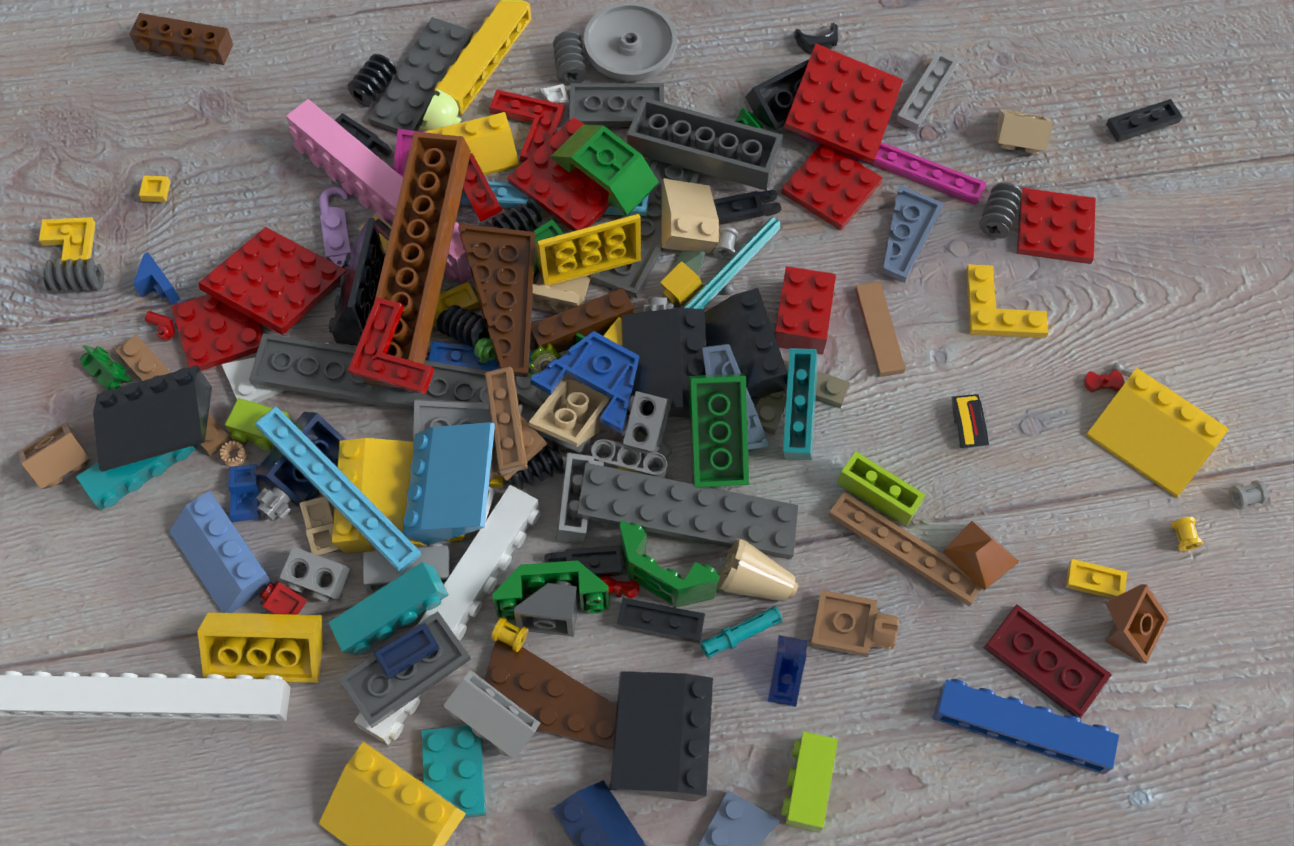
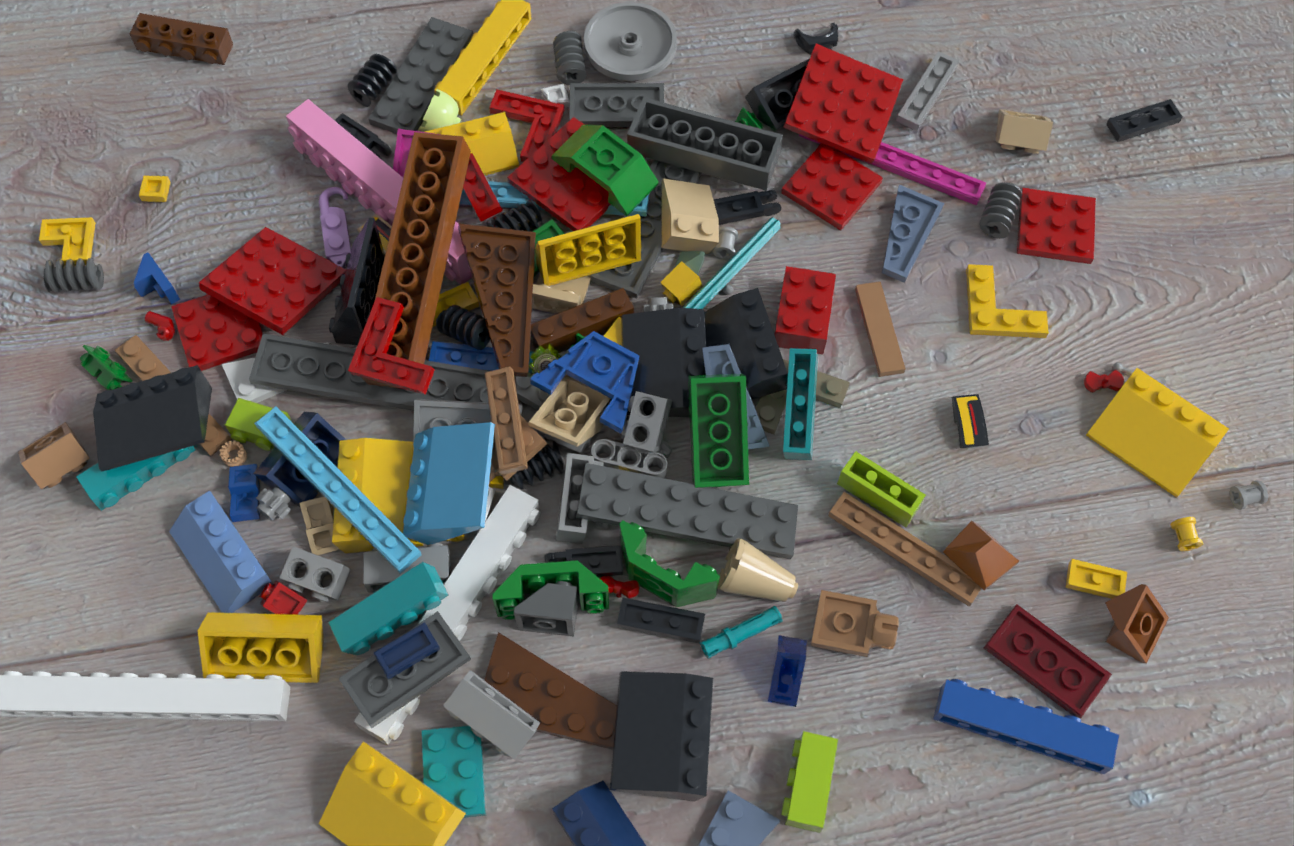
(484, 350): bright green plate -> none
(509, 634): yellow bush -> none

